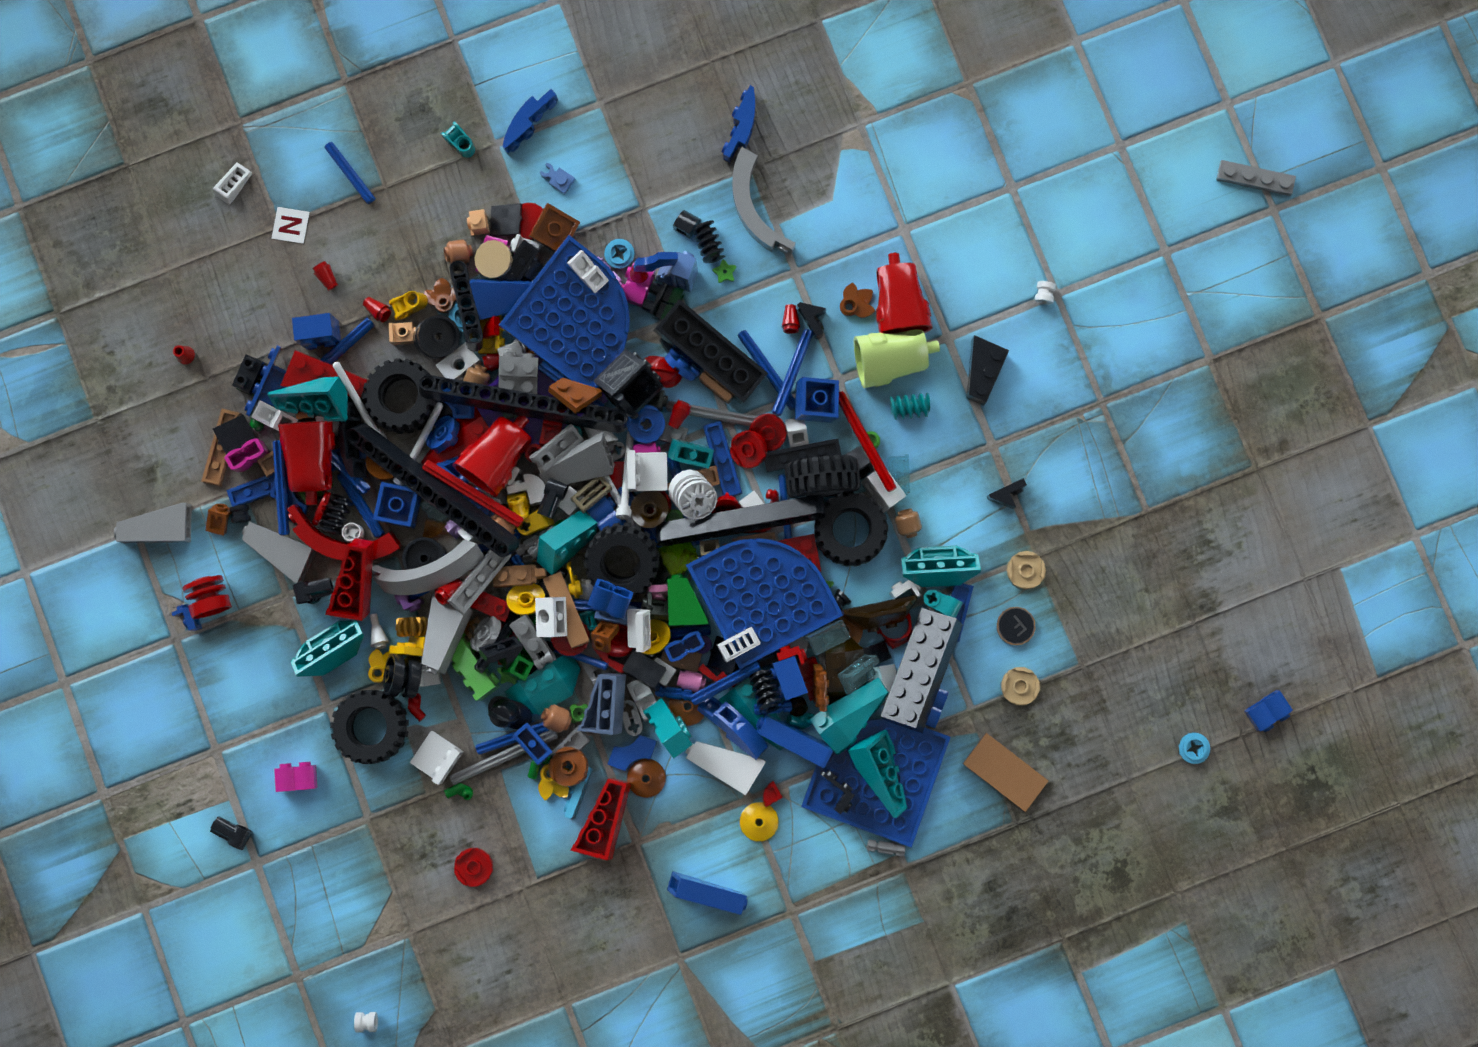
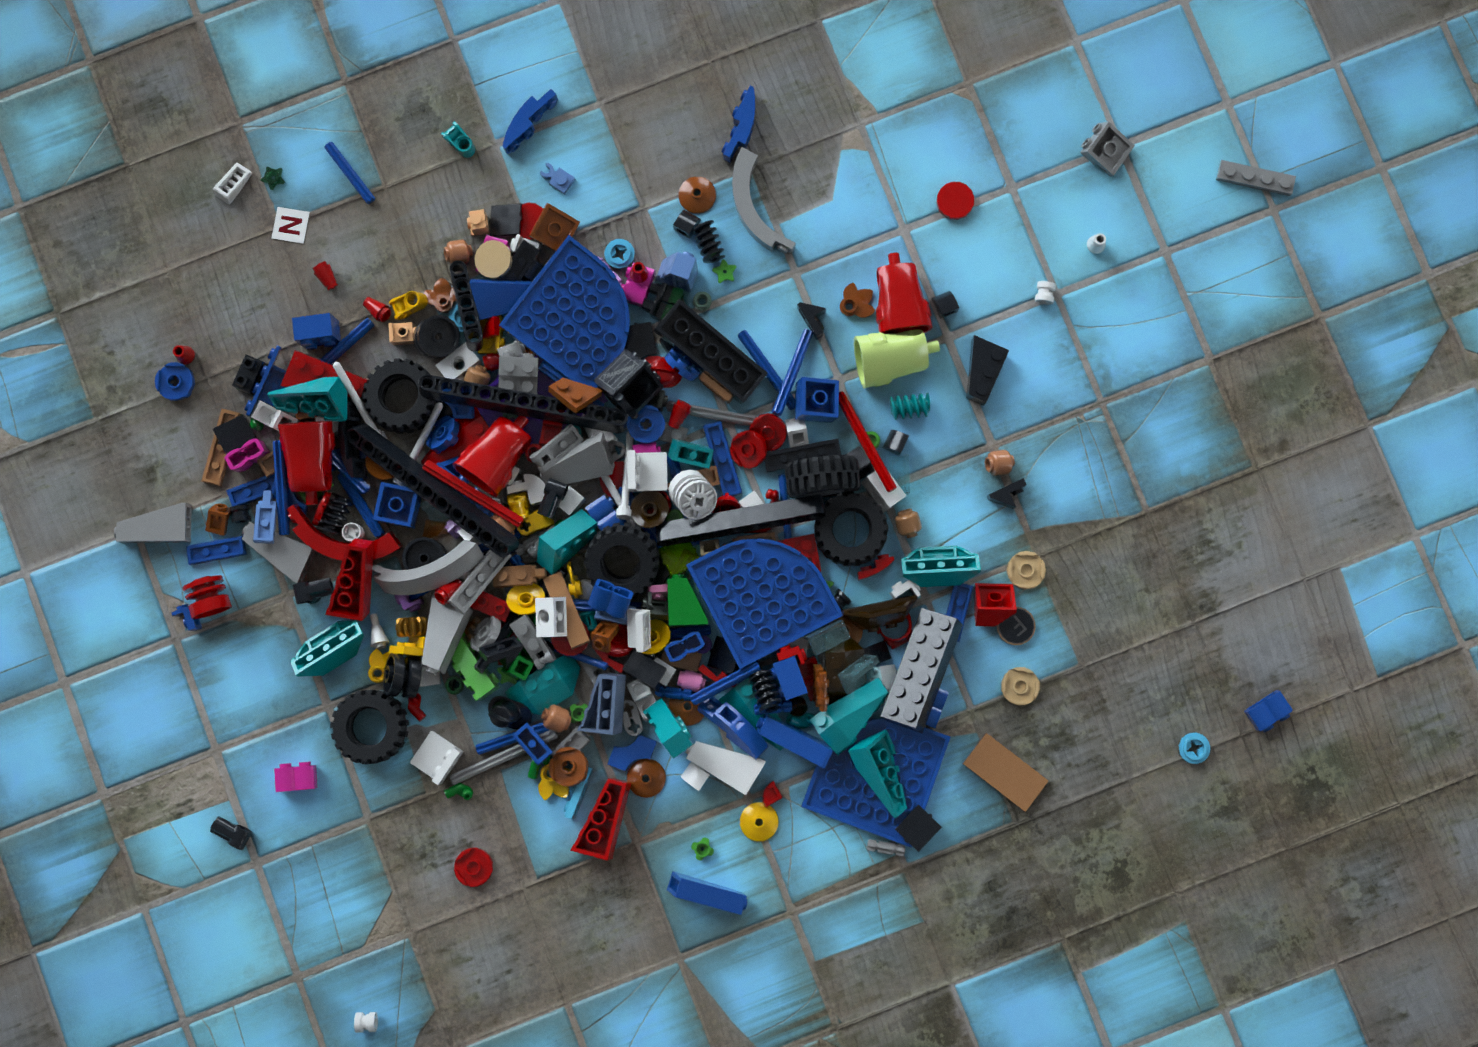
(168, 373): none -> blue plate
(216, 550): none -> blue tile
(265, 519): none -> medium blue hinge
(268, 177): none -> clear green plate
(450, 685): none -> dark green cone
(579, 504): dark tan tile -> none
(587, 271): white slope -> none
(641, 340): none -> black piece
(660, 259): blue tile -> none
(695, 776): none -> white brick
(696, 846): none -> bright green plate
(700, 203): none -> dark orange dish
(702, 295): none -> sand green plate
(727, 657): white slope -> none
(790, 320): red cone -> none
(844, 803): black bracket -> none
(880, 564): none -> red slope
(895, 442): none -> black brick
(918, 828): none -> black piece
(945, 304): none -> black brick
(945, 604): teal piece -> none
(955, 200): none -> red tile
(993, 603): none -> red slope
(999, 462): none -> nougat head
(1093, 244): none -> white cone
(1107, 147): none -> light grey plate

